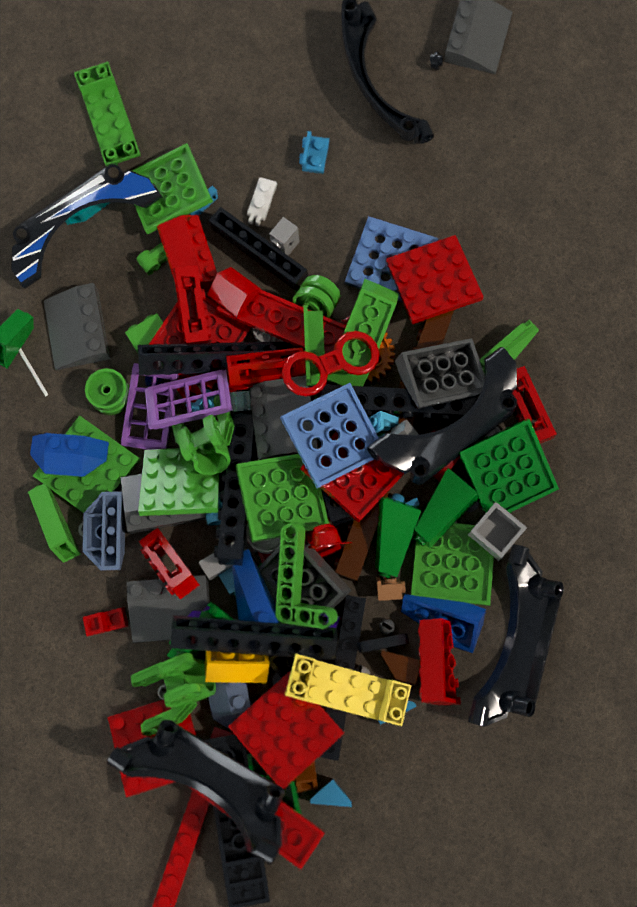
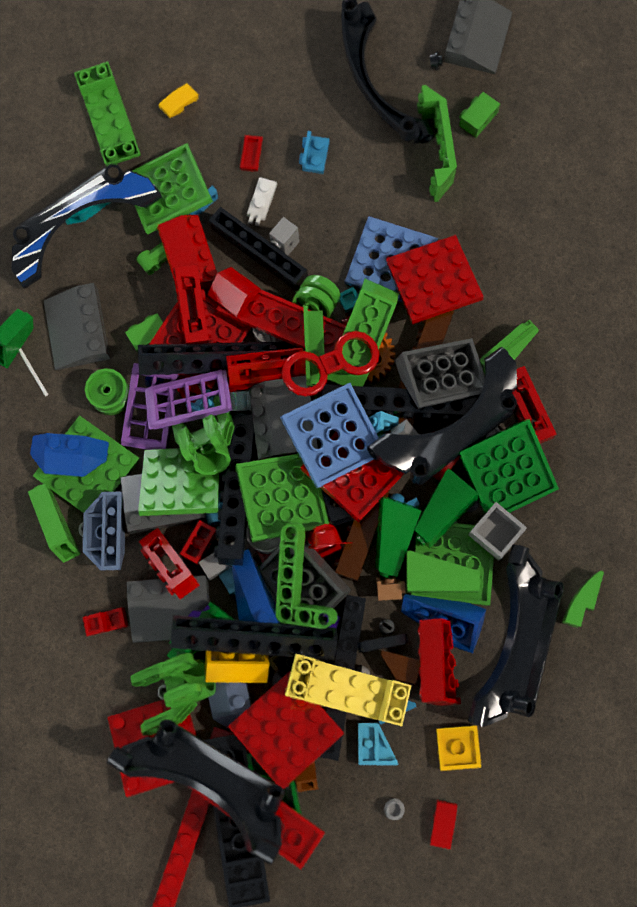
(177, 100): none -> yellow slope
(199, 543): none -> red brick
(251, 153): none -> red tile
(331, 795): dark azure slope -> none
(348, 299): none -> teal plate
(373, 746): none -> medium azure wing
(394, 809): none -> light grey plate
(434, 106): none -> bright green slope
(434, 575): none -> bright green slope
(443, 824): none -> red slope
(458, 748): none -> yellow plate
(479, 114): none -> bright green brick
(583, 600): none -> bright green slope

